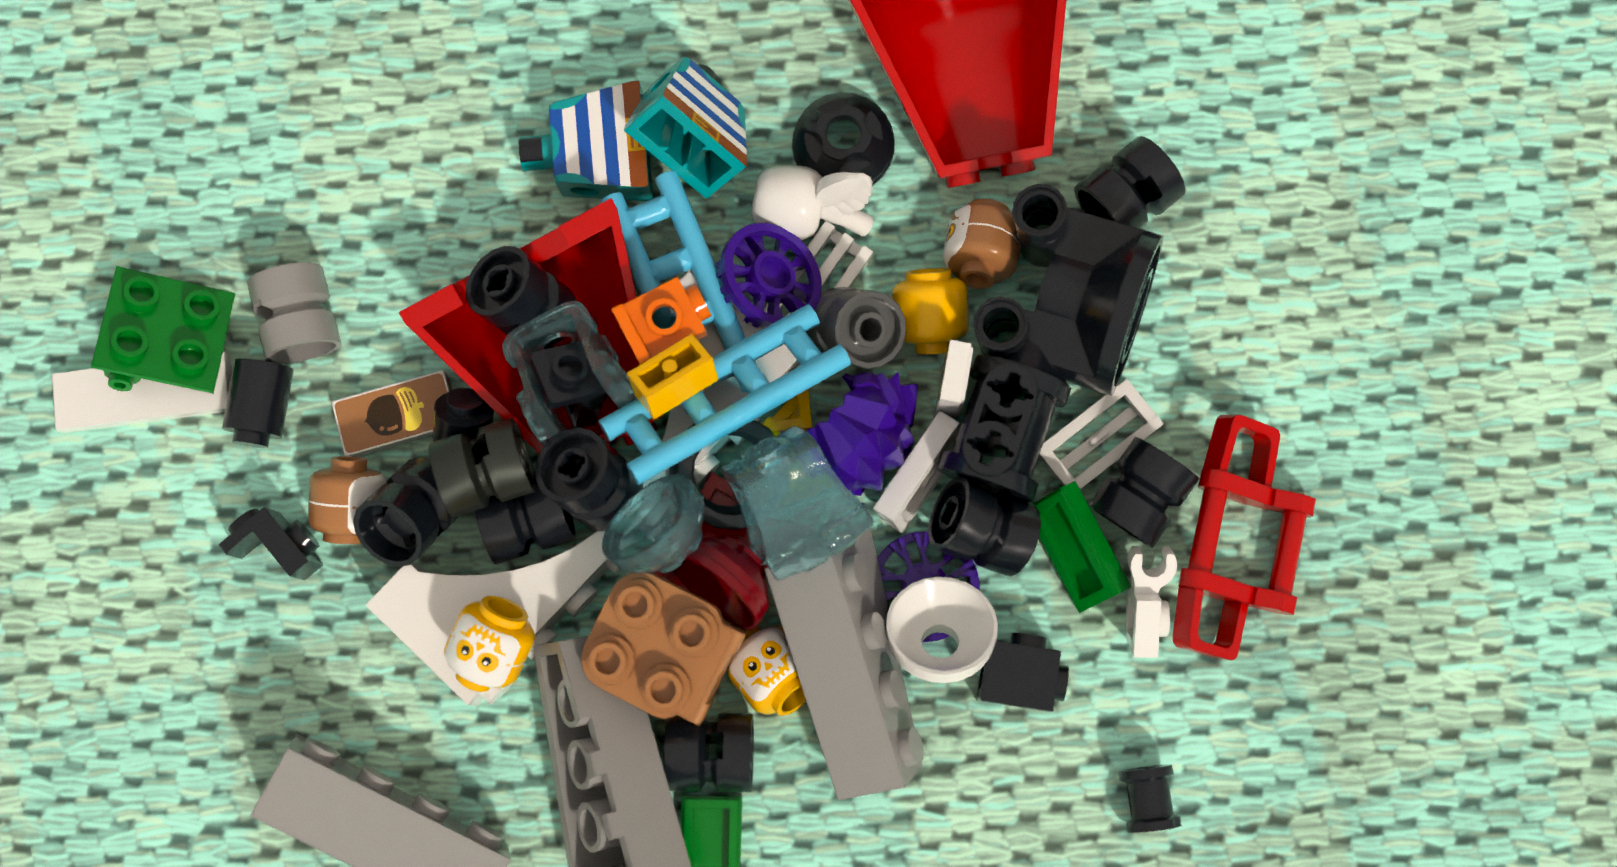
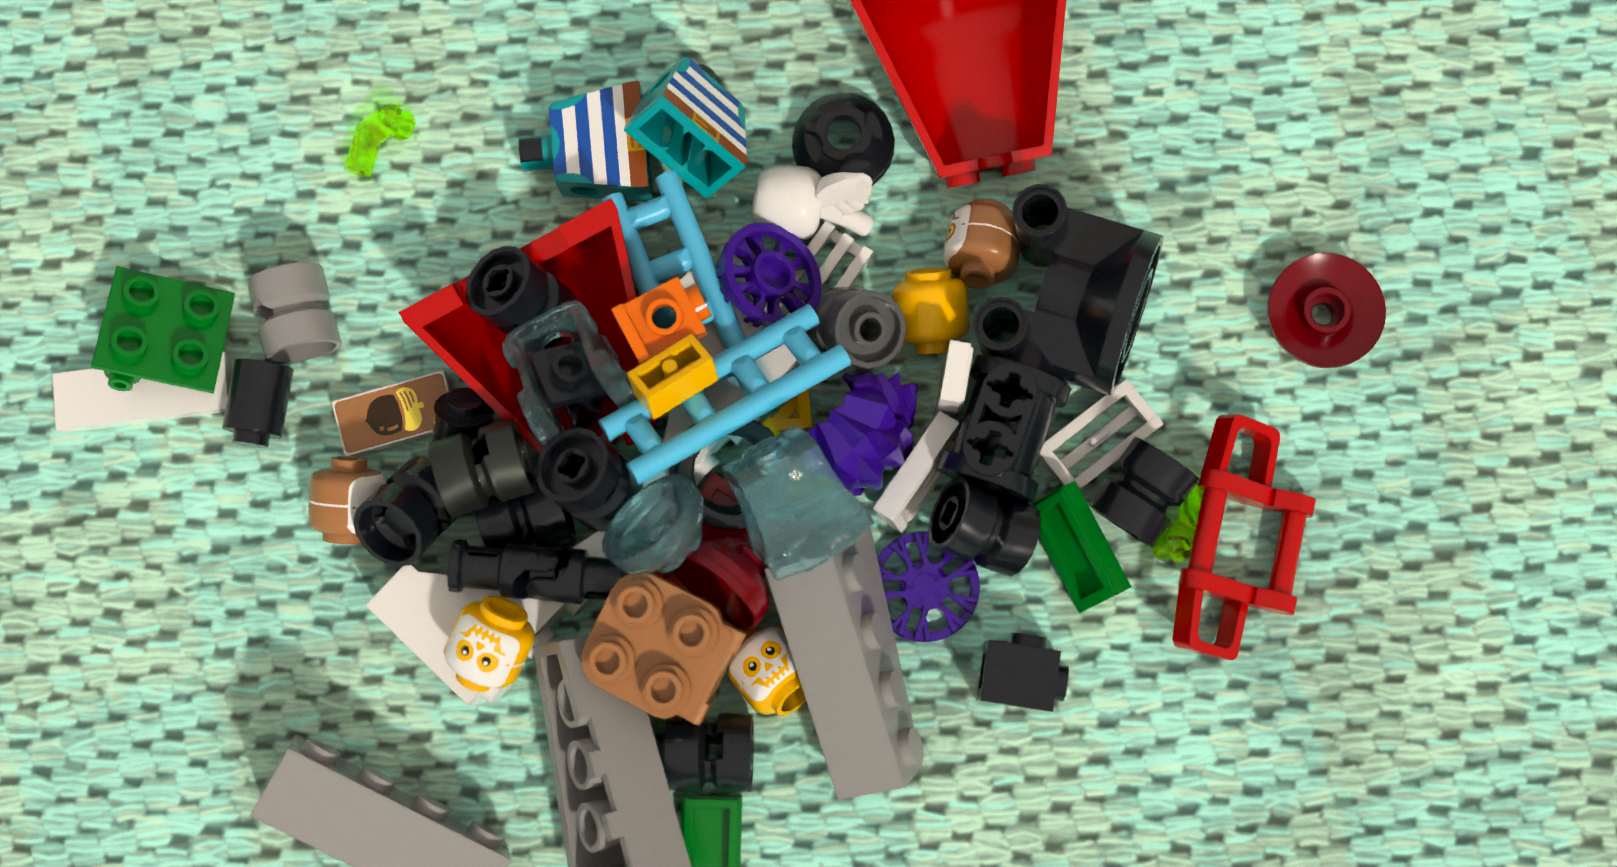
(287, 543): black bracket -> none
(372, 132): none -> clear neon green arm
(532, 572): none -> black piece
(946, 608): white piece -> none
(1137, 184): black wheel -> none
(1145, 612): white plate -> none
(1149, 798): black bush -> none
(1178, 540): none -> clear neon green arm
(1349, 295): none -> dark red dish

